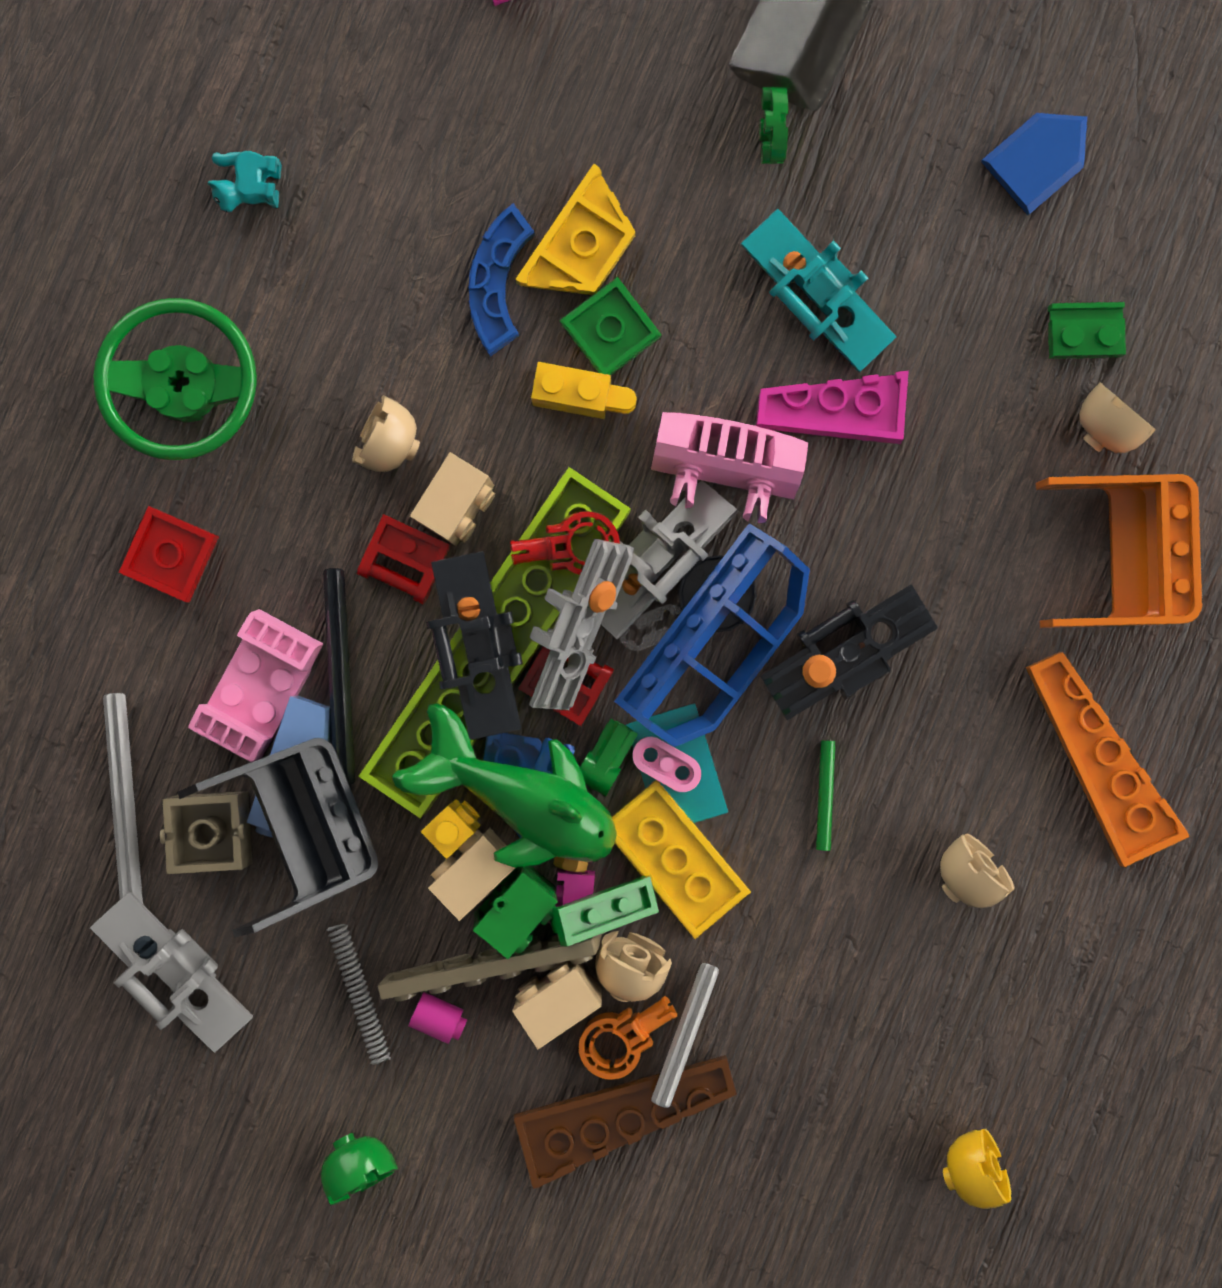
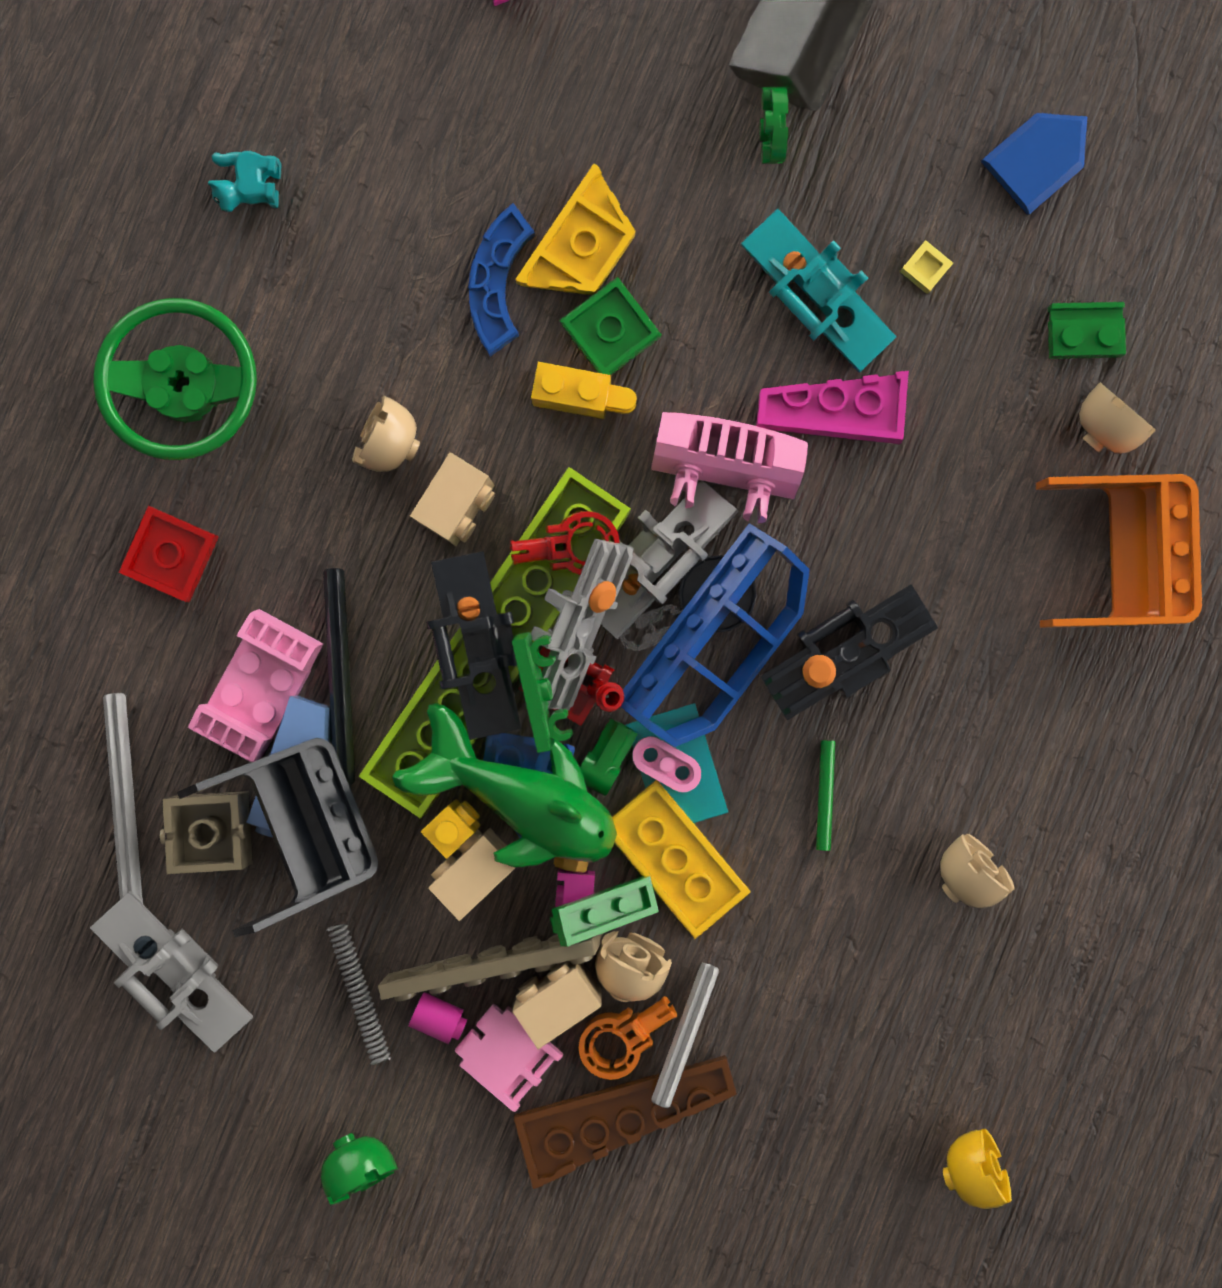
(408, 547): red plate -> none
(504, 1056): none -> bright pink plate
(514, 912): green brick -> none
(538, 691): none -> green plate
(604, 688): none -> red pin
(926, 267): none -> light yellow tile
(1118, 789): orange wing -> none

